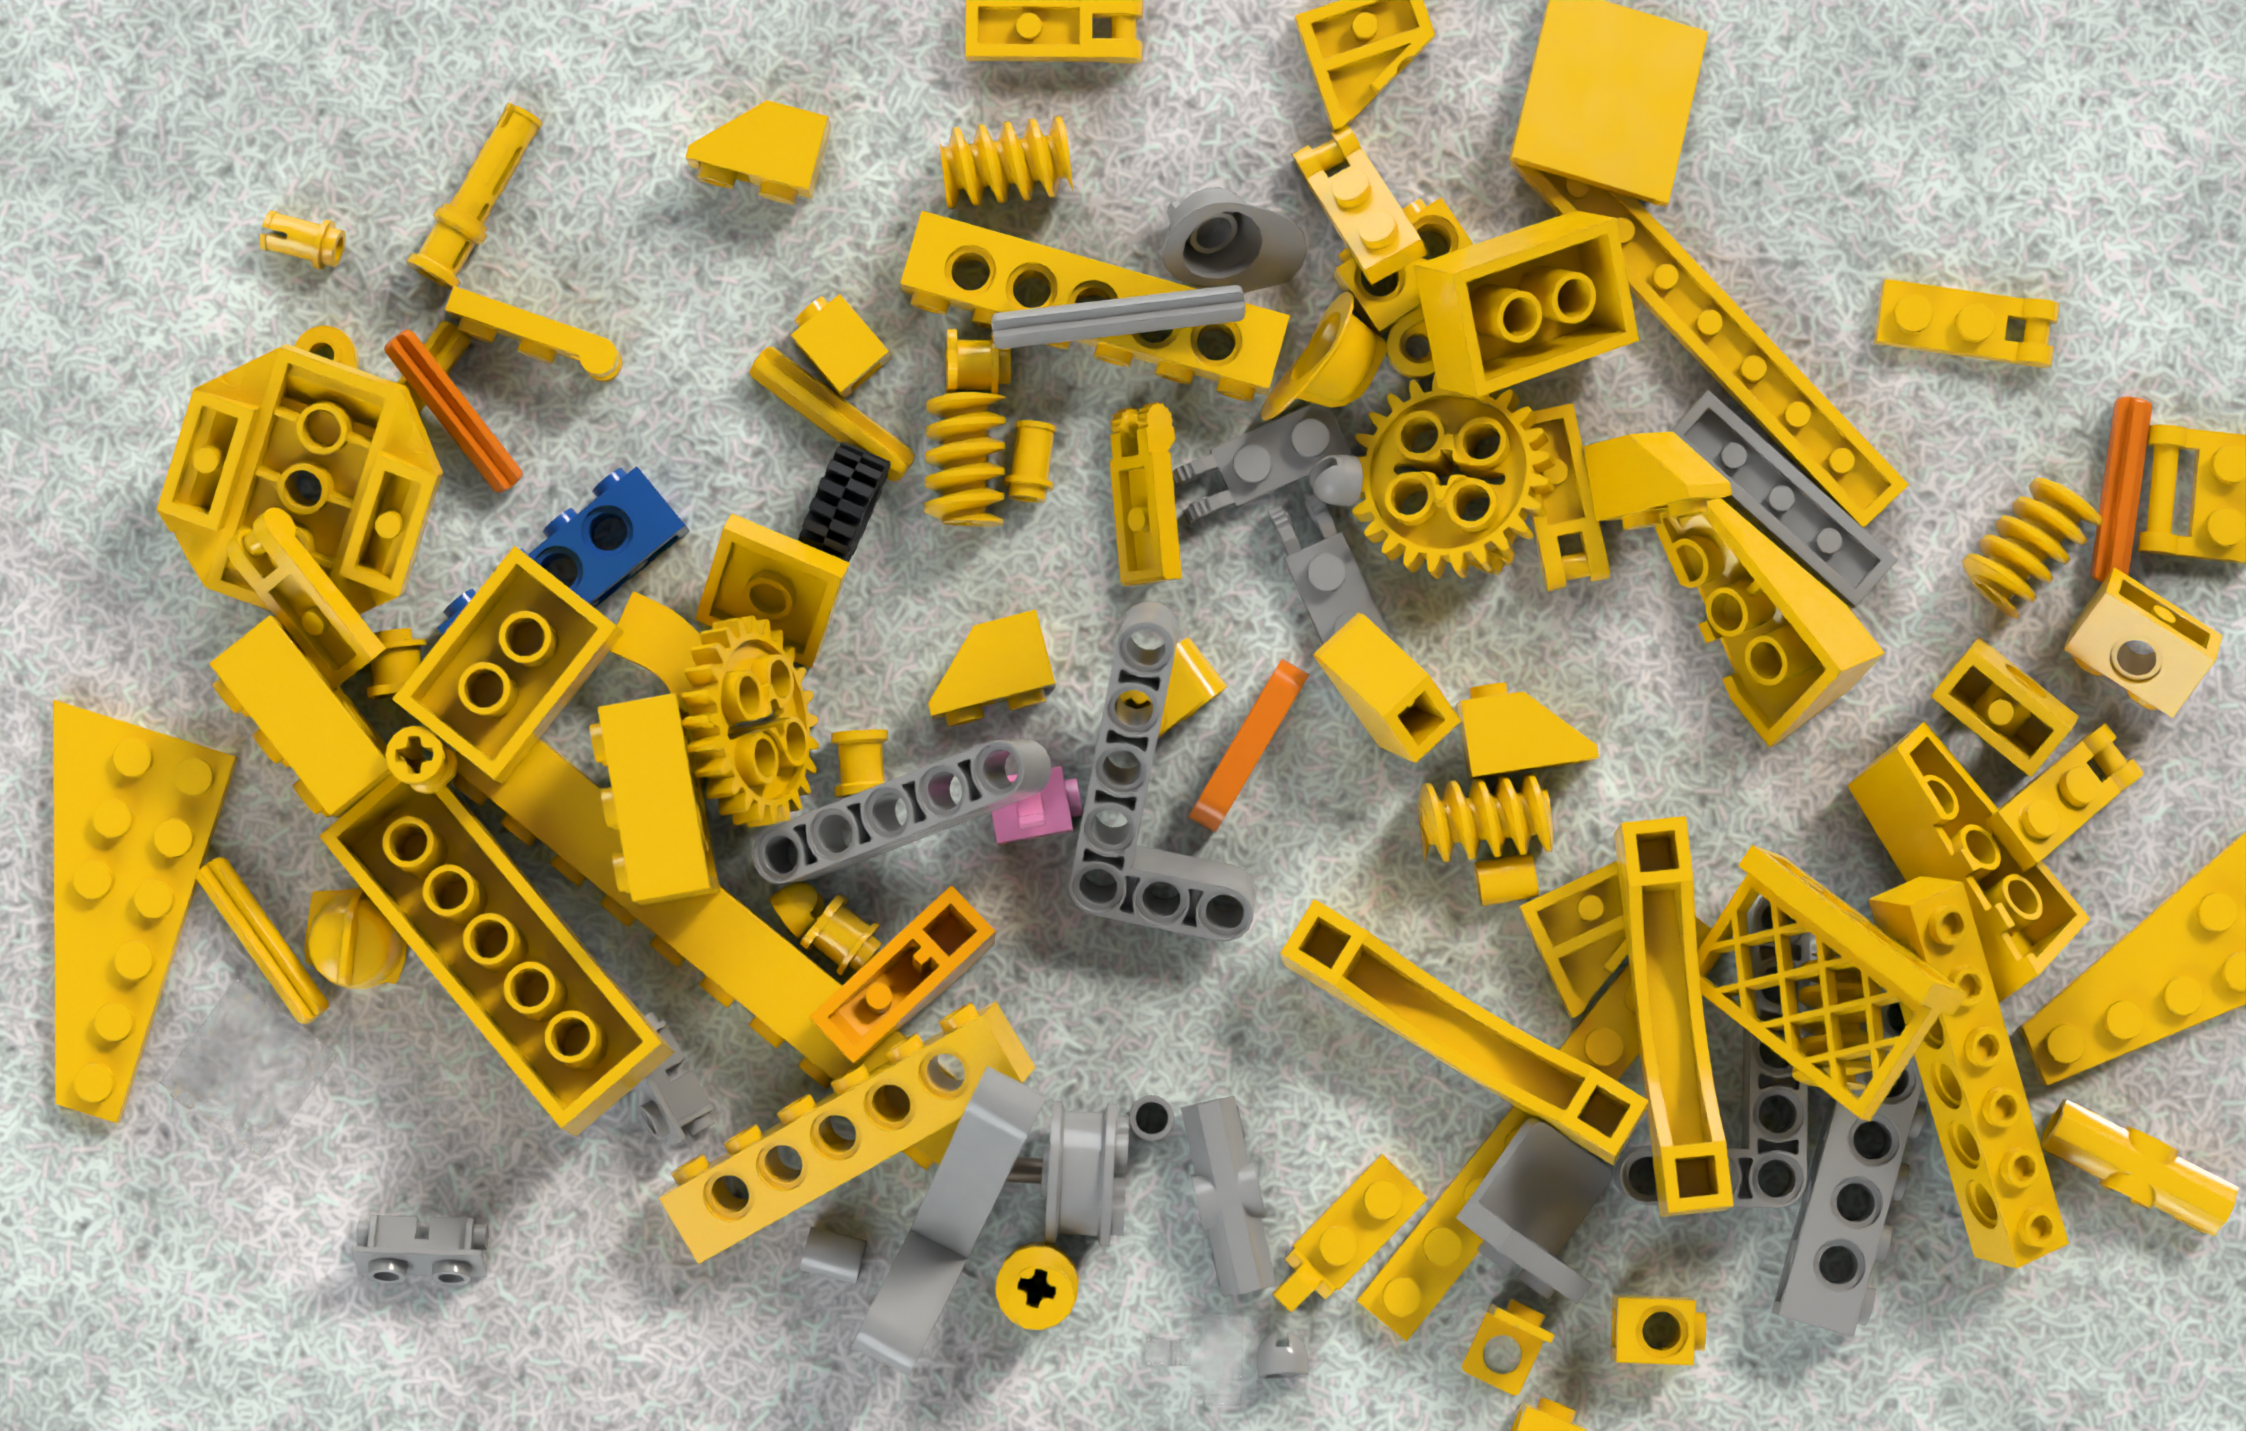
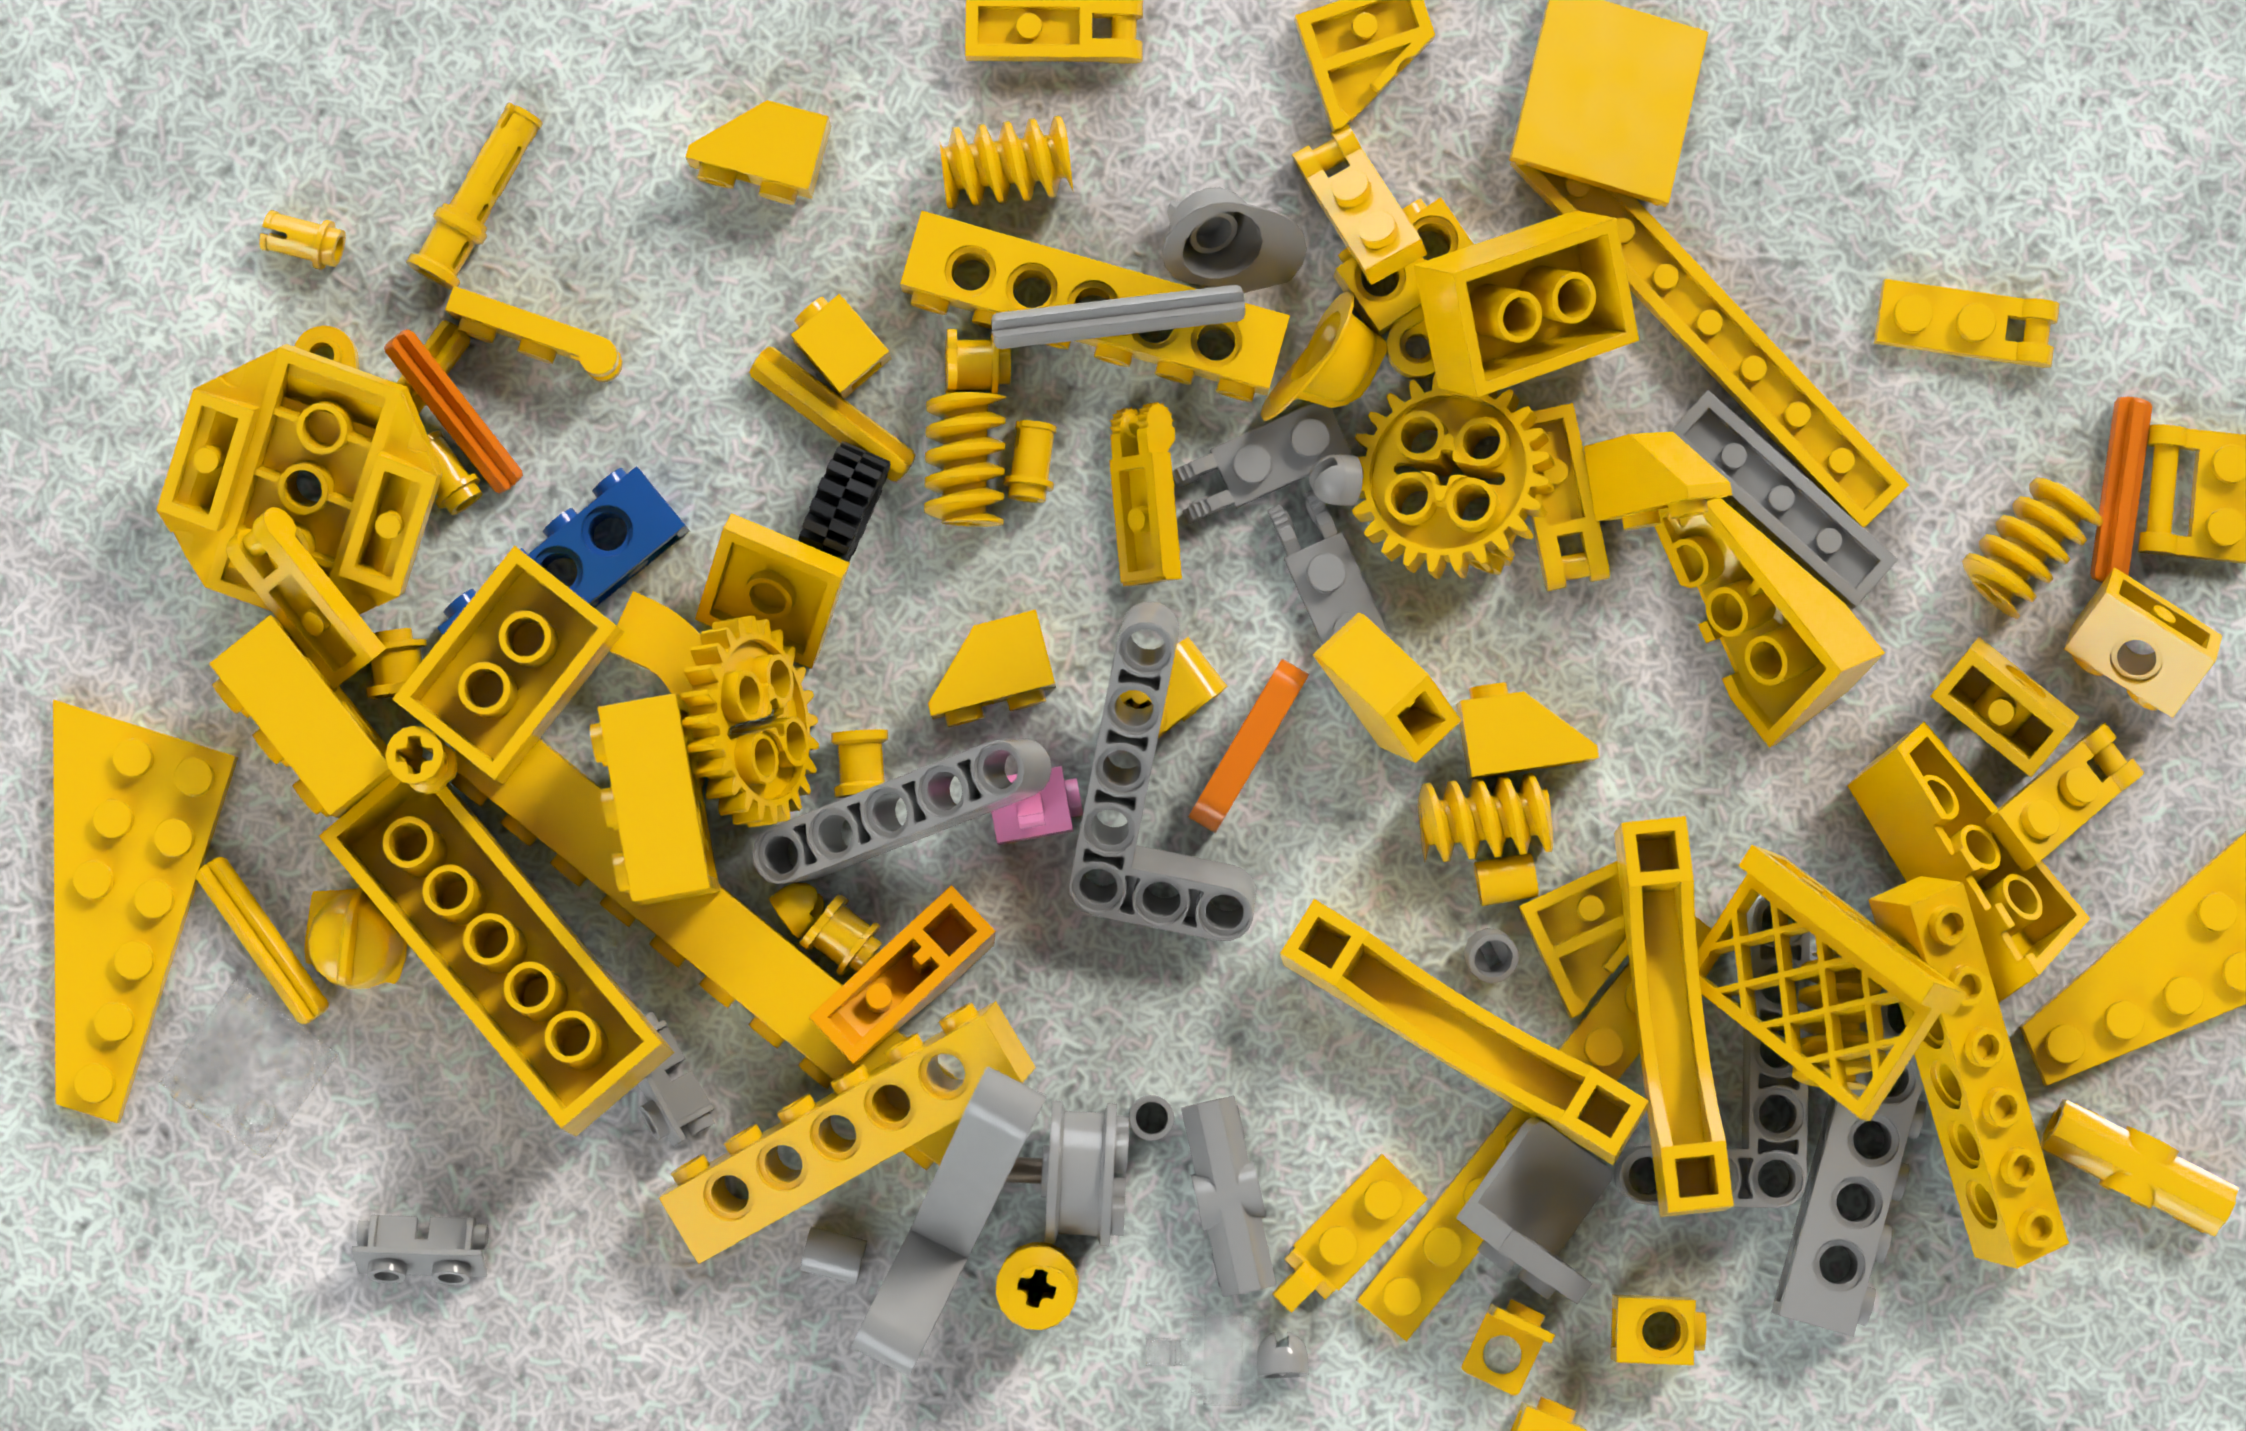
(457, 487): none -> yellow pin
(1502, 946): none -> light grey hinge

